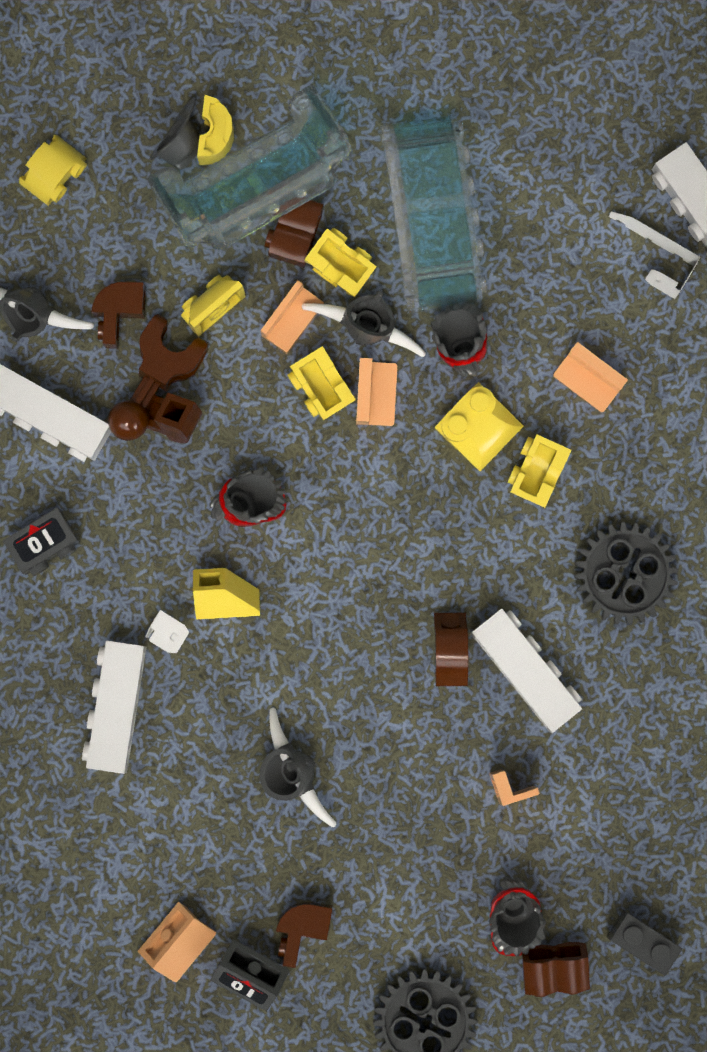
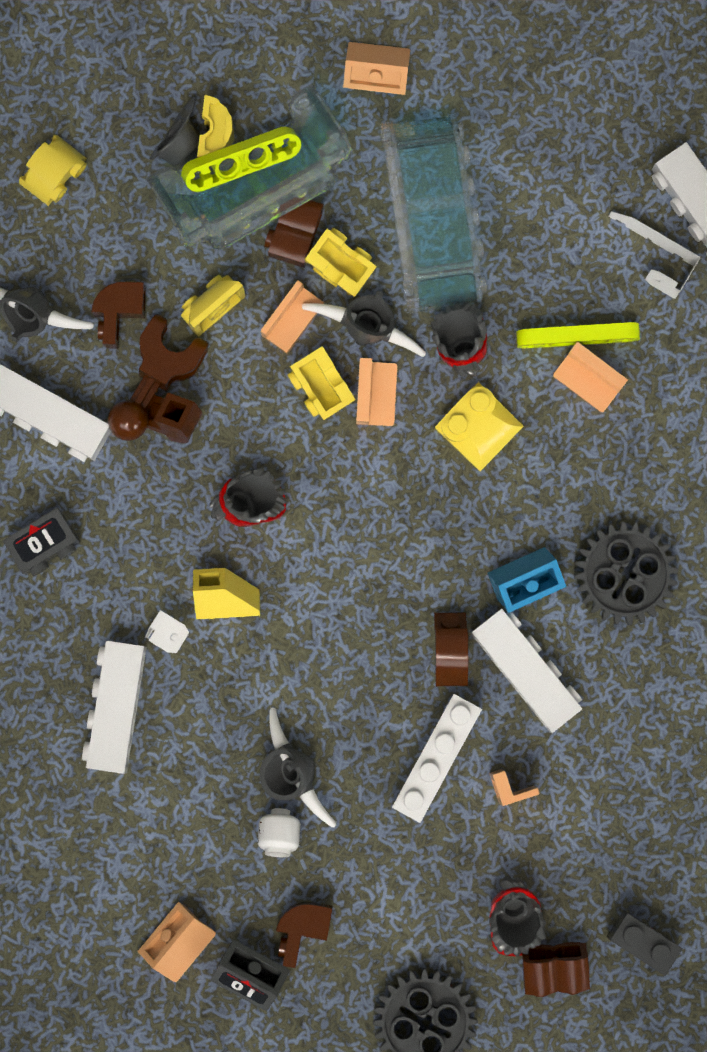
(242, 163): none -> neon yellow beam
(279, 833): none -> white head
(376, 68): none -> light nougat panel
(437, 758): none -> white brick
(526, 579): none -> dark azure brick
(539, 470): light yellow cylinder -> none
(583, 334): none -> neon yellow beam

